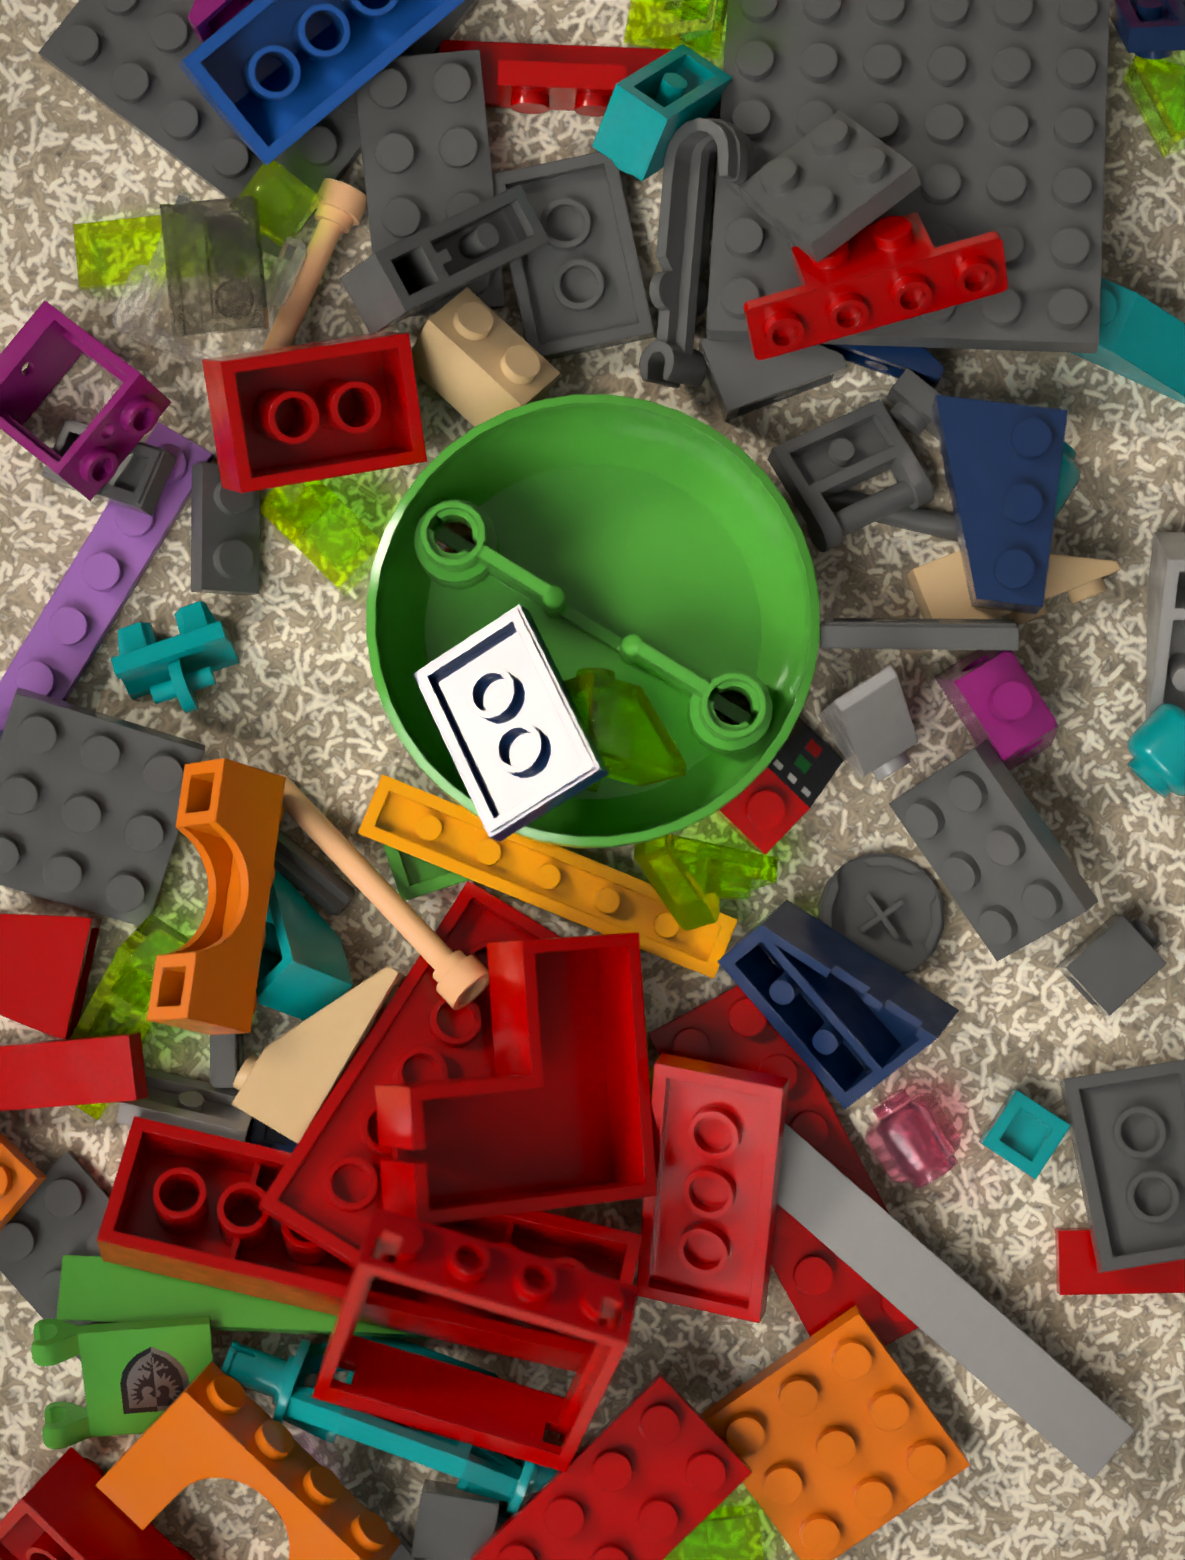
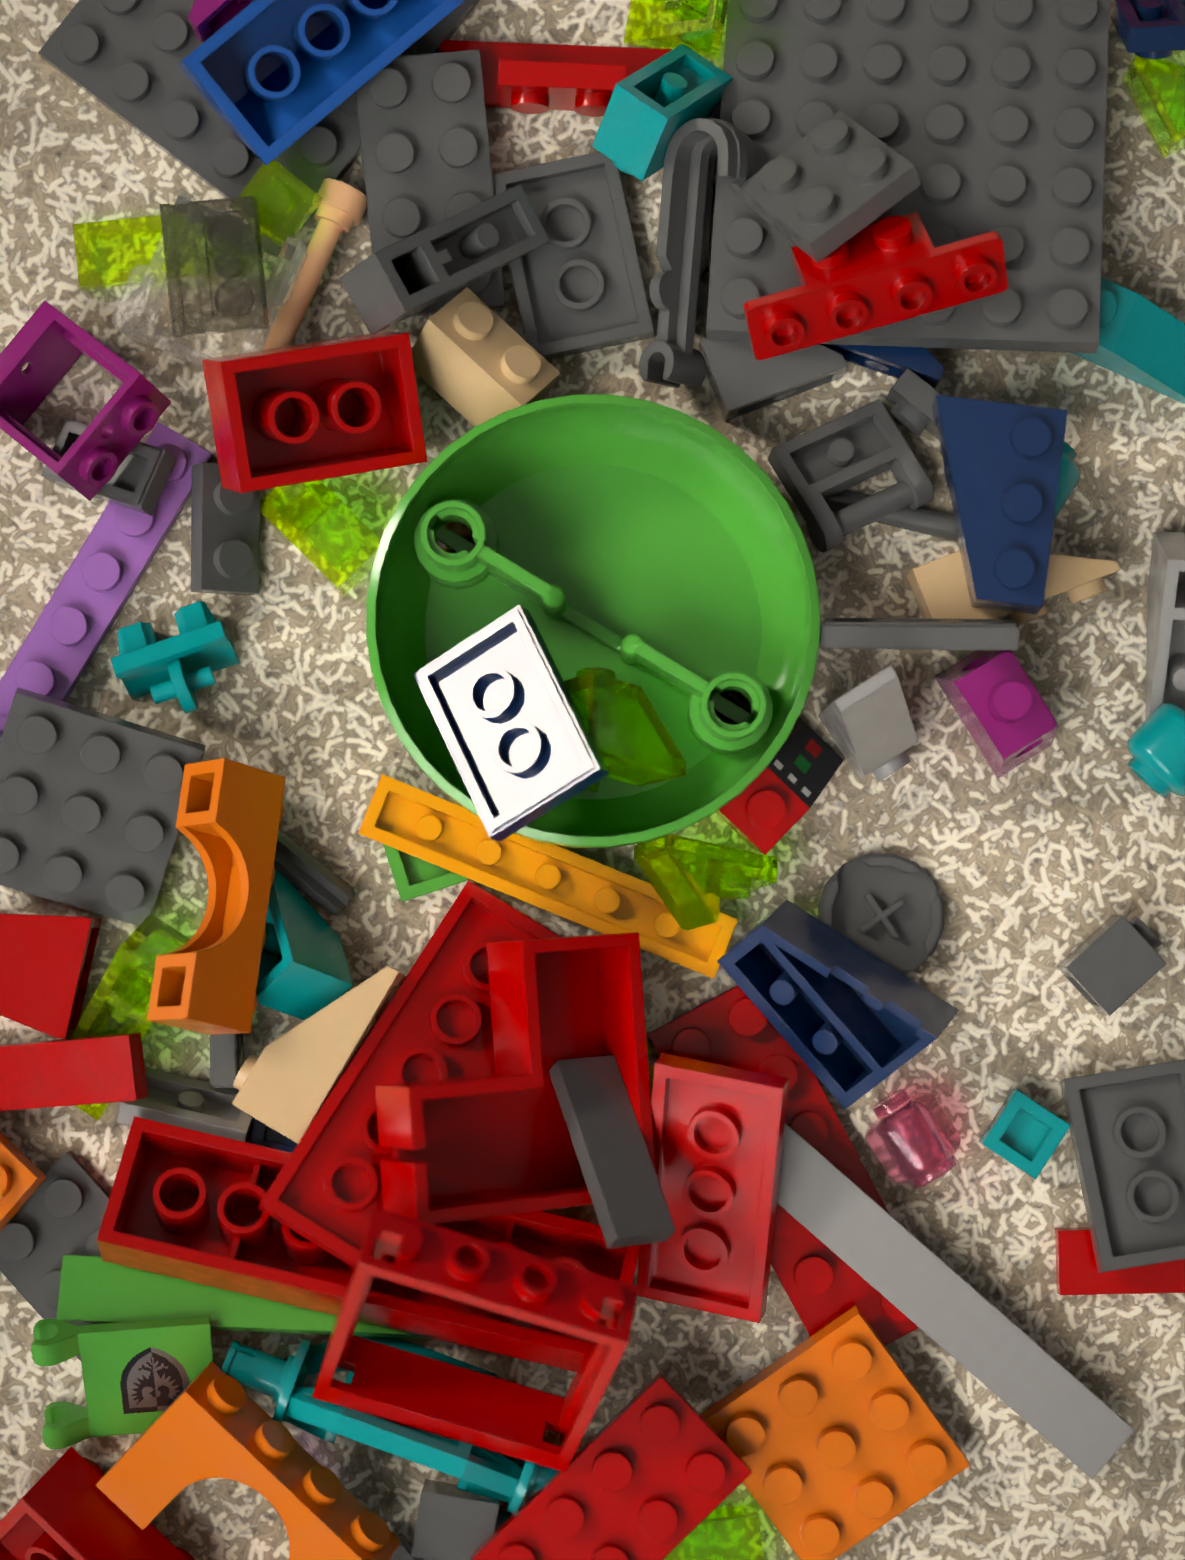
(458, 976): light nougat piece -> none
(611, 1151): none -> dark grey tile
(993, 851): dark grey plate -> none

